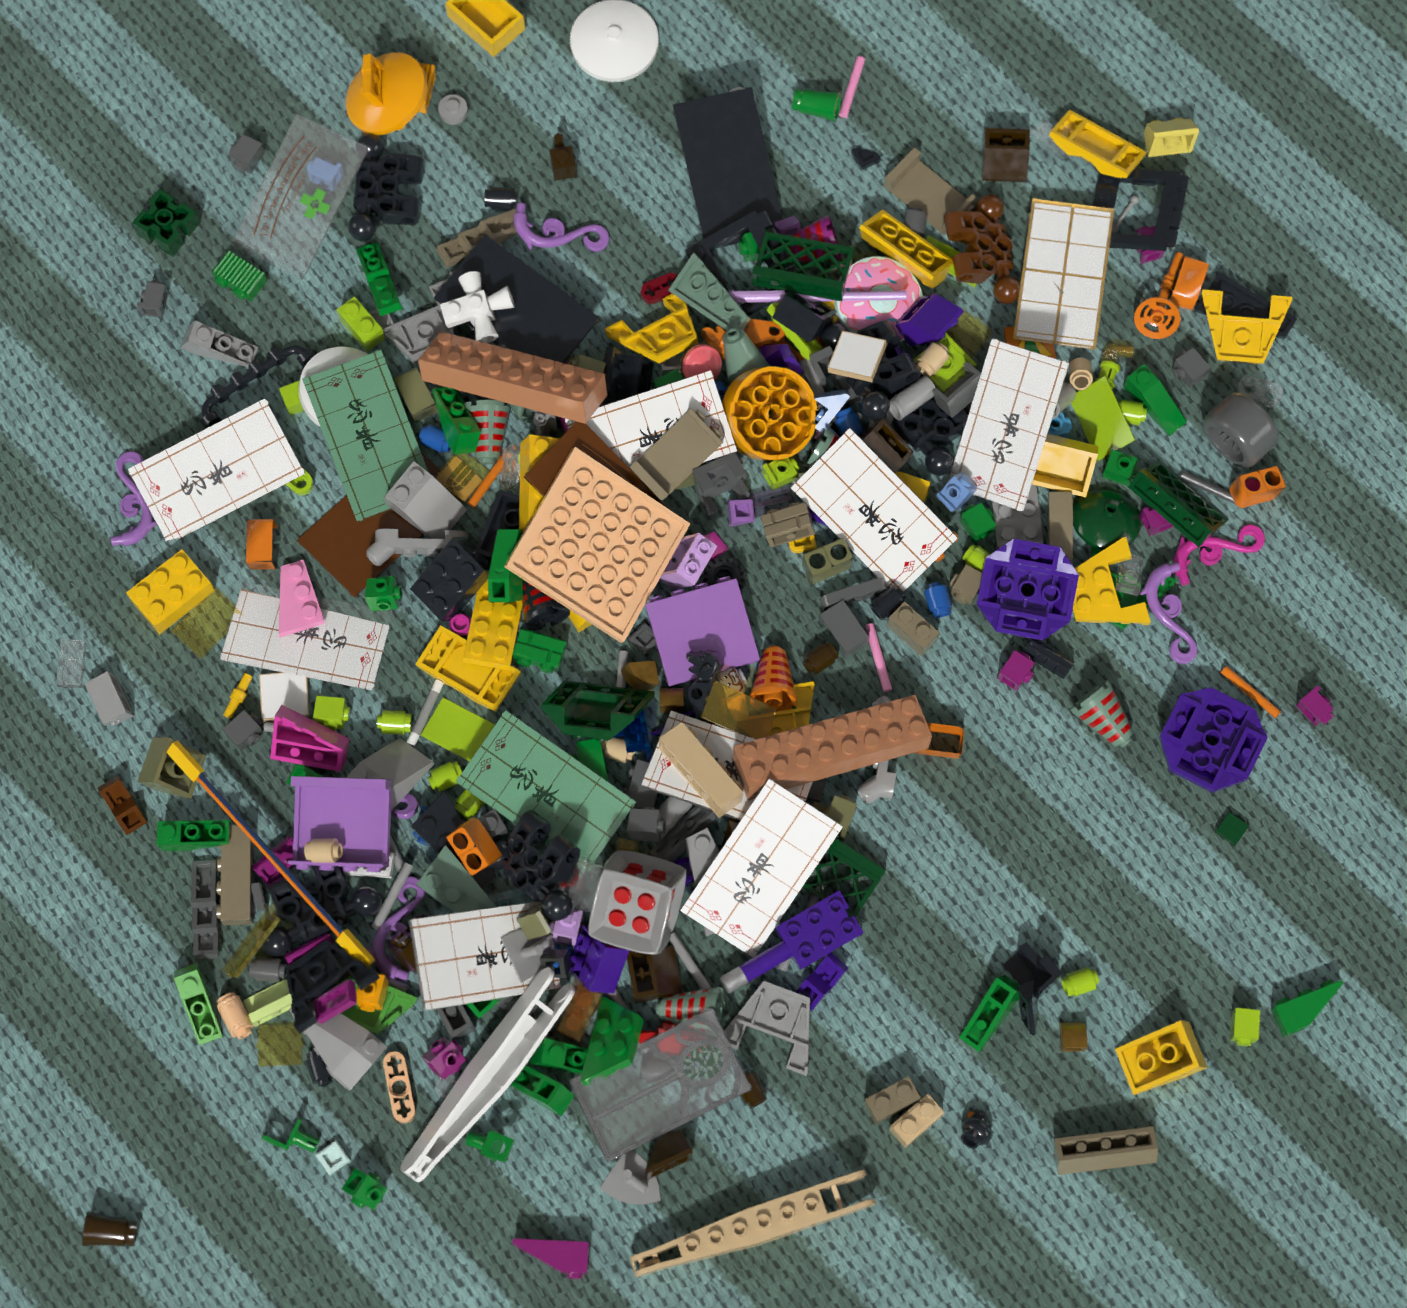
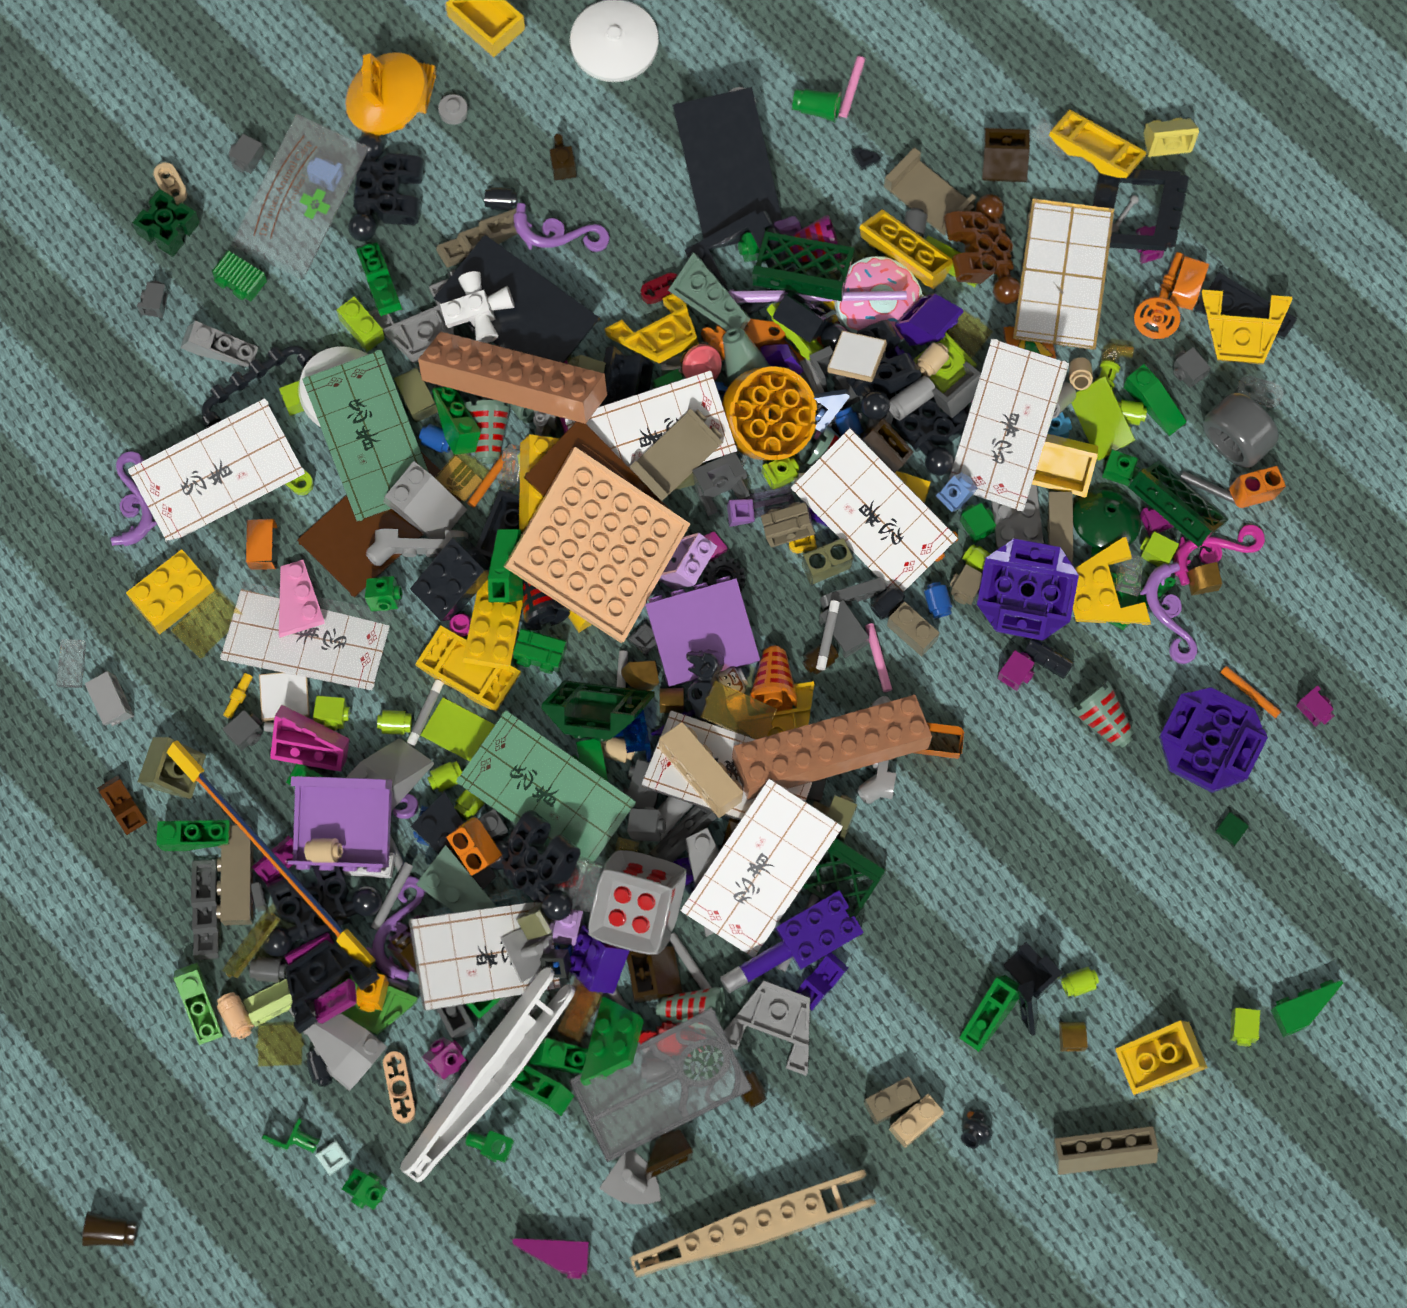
(171, 184): none -> tan plate
(827, 635): none -> light grey bar
(1158, 549): none -> lime brick
(1205, 579): none -> pearl gold brick

